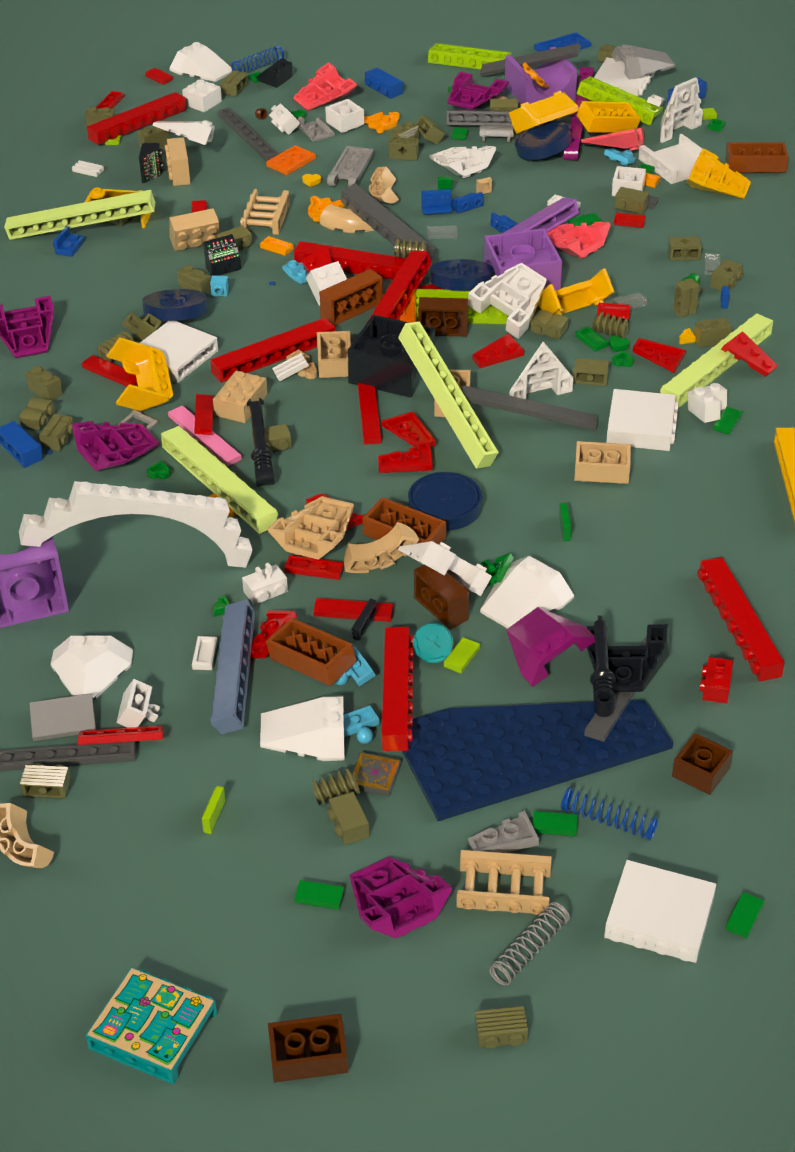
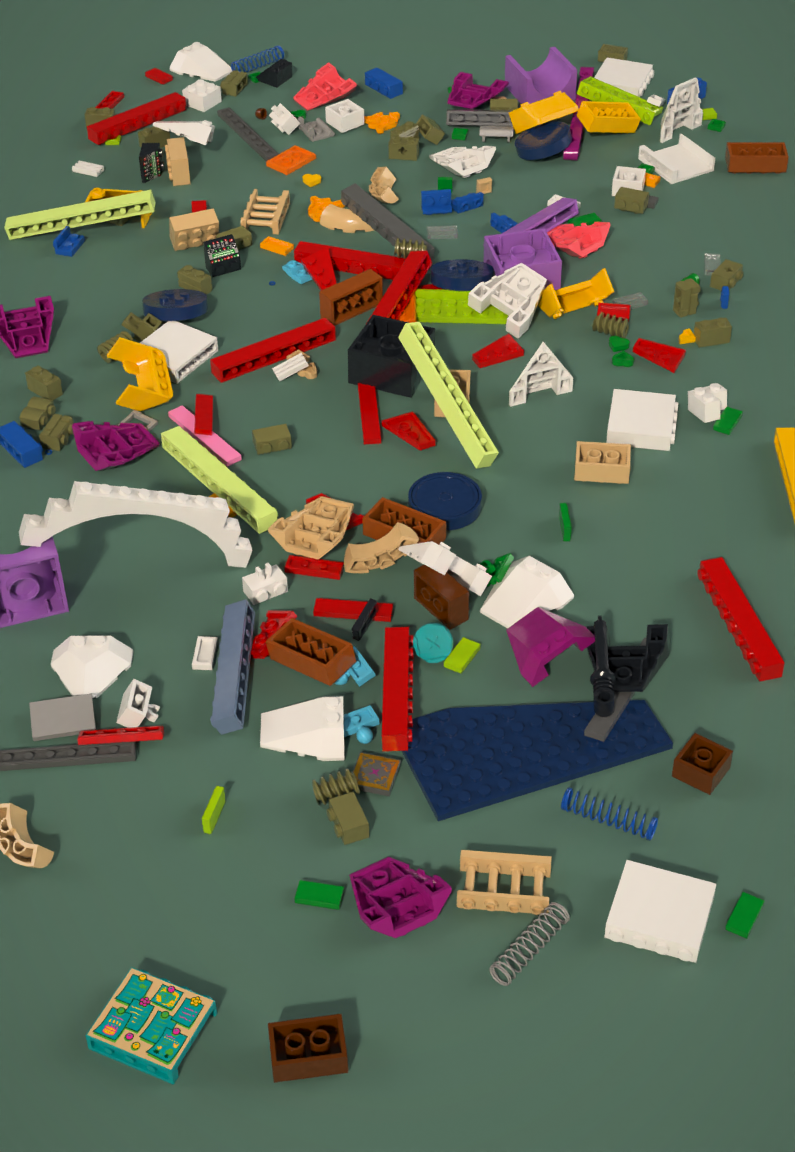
(45, 781): brick -> none
(109, 371): red tile -> none
(159, 470): green tile -> none
(219, 285): medium azure plate -> none
(219, 607): green tile -> none
(233, 396): tan brick -> none
(261, 454): black piece -> none
(325, 277): white brick -> none
(333, 353): tan brick -> none
(350, 165): light grey hinge -> none
(408, 461): red wing -> none
(446, 315): reddish brown brick -> none
(463, 56): lime bracket -> none
(501, 1027): olive brick -> none
(508, 837): light grey wing -> none
(530, 408): dark grey tile -> none
(533, 59): dark grey tile -> none
(534, 75): light orange tile -> none
(548, 324): olive brick -> none
(555, 823): green tile -> none
(562, 41): blue tile -> none
(590, 372): olive brick -> none
(591, 339): green tile -> none
(625, 139): coral wedge -> none
(625, 157): medium azure plate -> none
(630, 220): red tile -> none
(641, 60): light grey wedge -> none
(684, 248): olive brick -> none
(715, 177): yellow wedge -> none
(715, 361): yellowish green brick -> none
(717, 680): red brick -> none
(748, 351): red wing -> none

